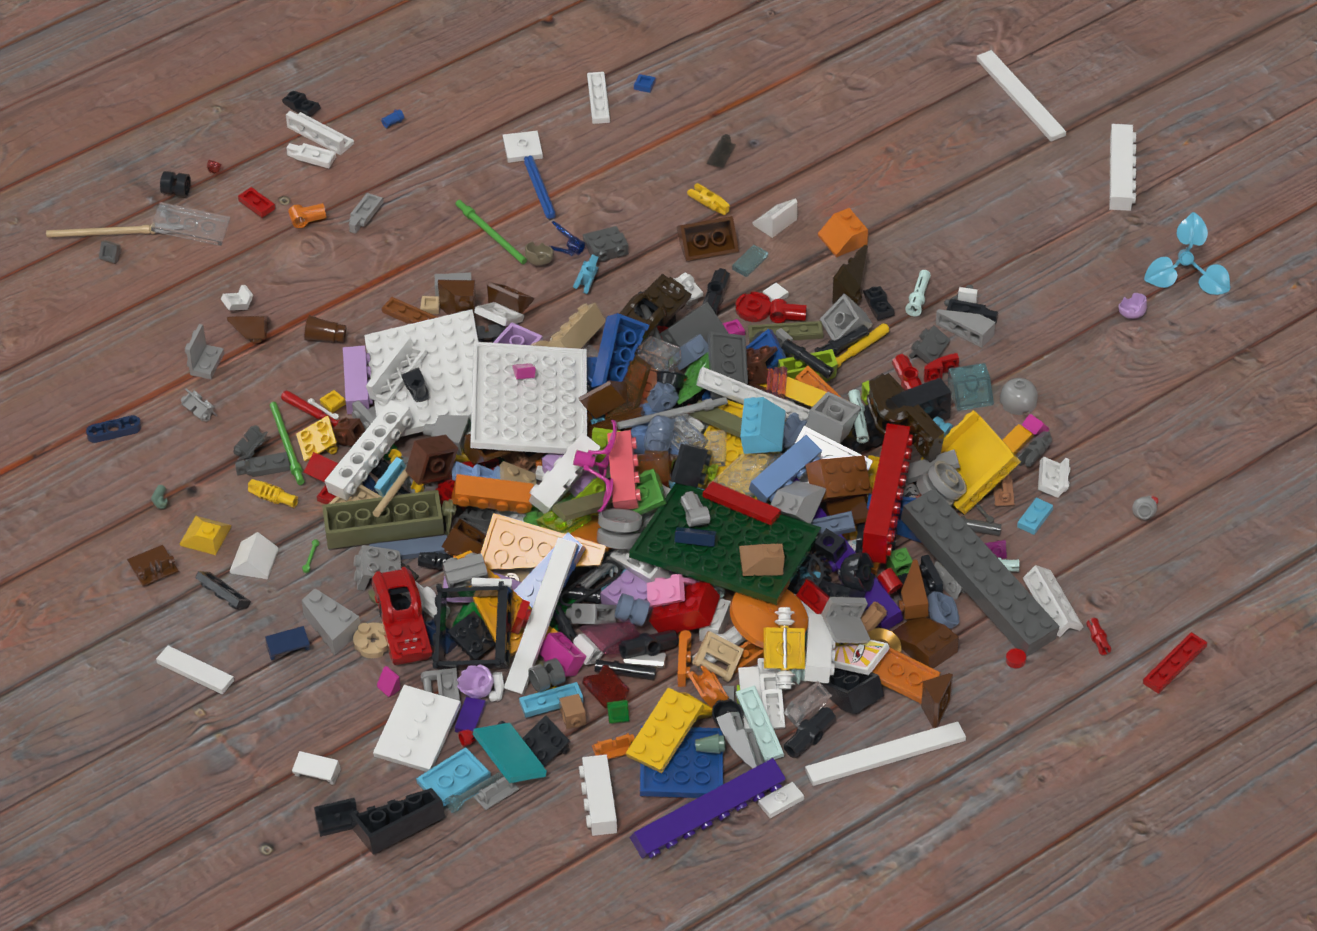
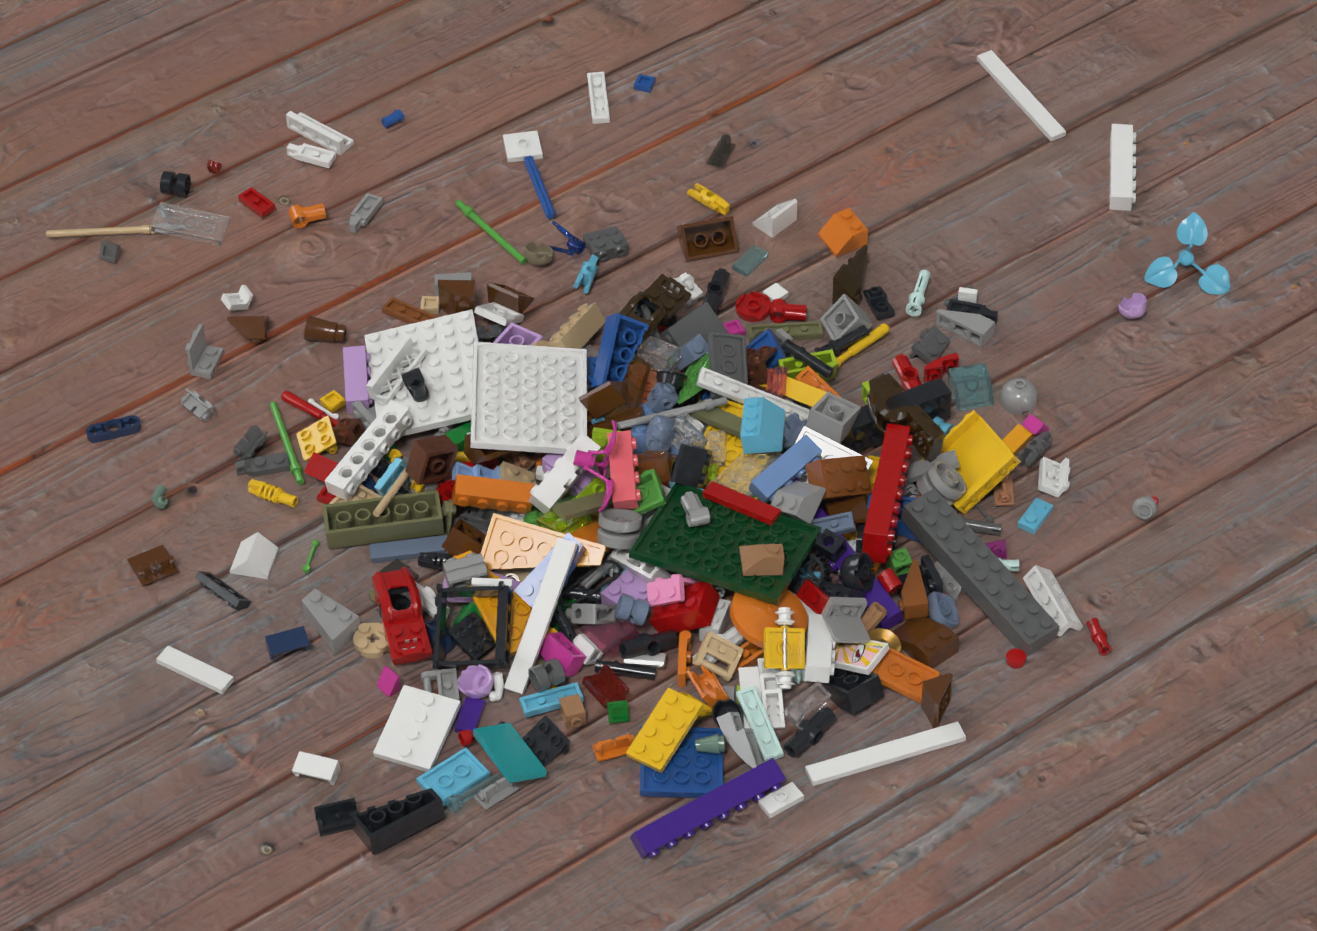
(205, 535): yellow slope -> none
(298, 102): black slope -> none
(372, 560): light grey bracket -> none
(453, 426): light grey torso -> none
(522, 617): red plate -> none
(524, 371): dark pink slope -> none
(599, 795): white brick -> none
(695, 536): dark blue slope -> none
(860, 423): light aqua pin -> none
(1175, 662): red tile -> none

